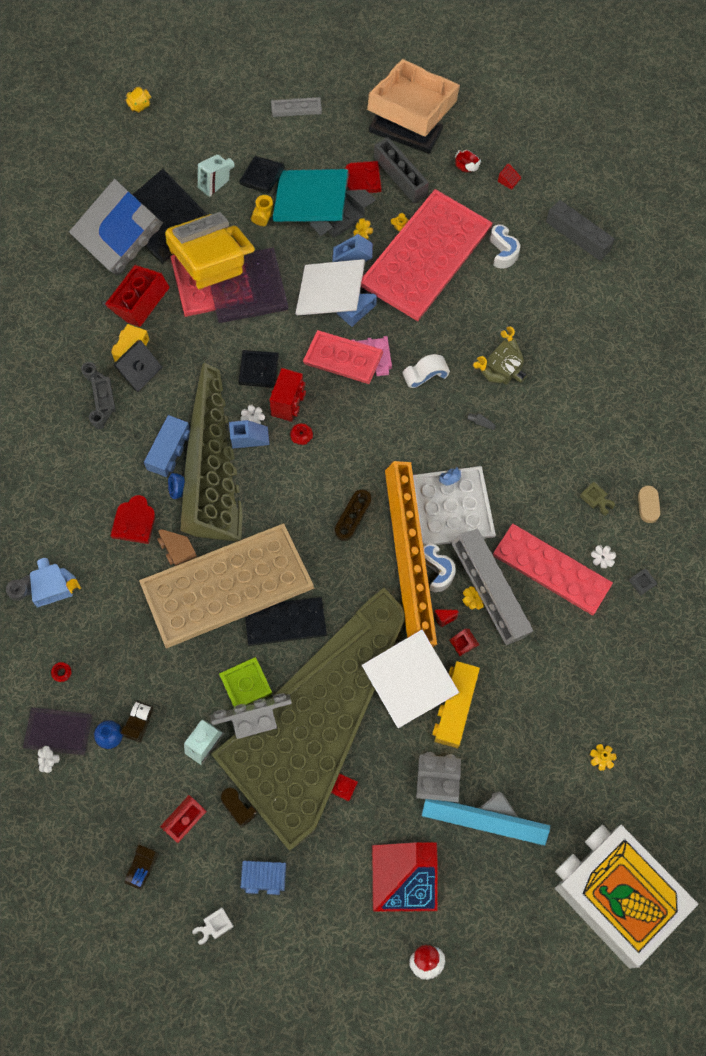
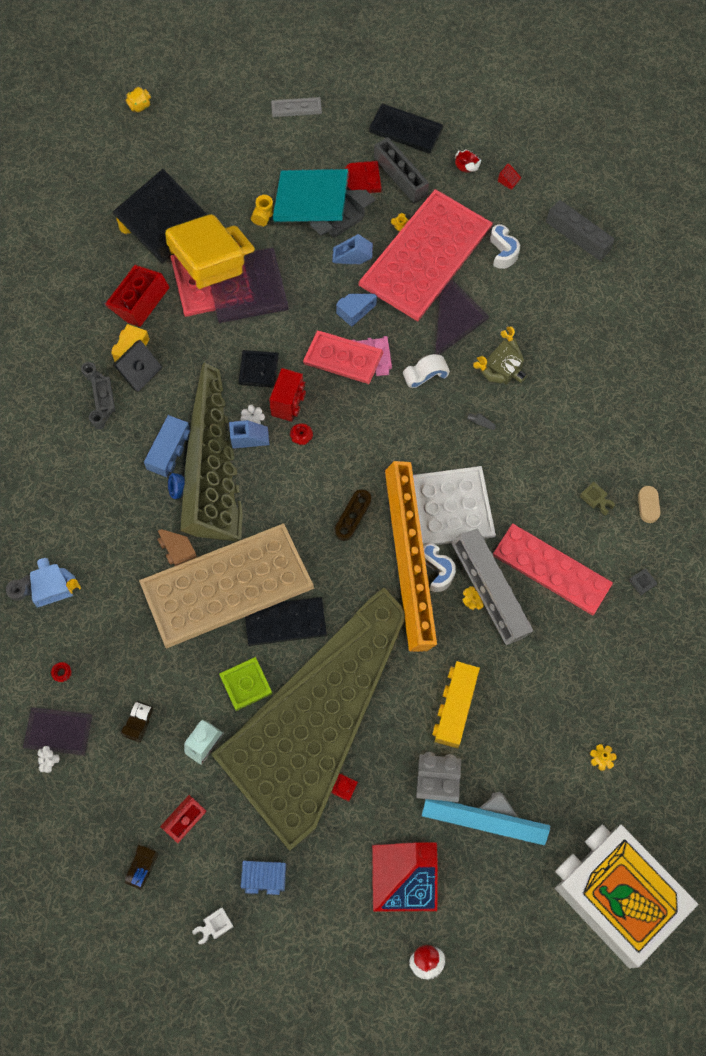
(108, 734): blue brick -> none
(115, 227): light grey panel -> none
(134, 521): red plate -> none
(200, 227): light grey tile -> none
(213, 174): light aqua torso -> none
(240, 813): dark brown leg -> none
(253, 717): light grey bracket -> none
(262, 174): black plate -> none
(330, 287): white piece -> none
(363, 228): yellow plant -> none
(410, 678): white piece -> none
(413, 97): light nougat tile -> none
(445, 617): red slope -> none
(450, 477): medium blue plate -> none
(456, 317): none -> clear purple tile
(464, 642): red slope -> none
(603, 556): white plant -> none

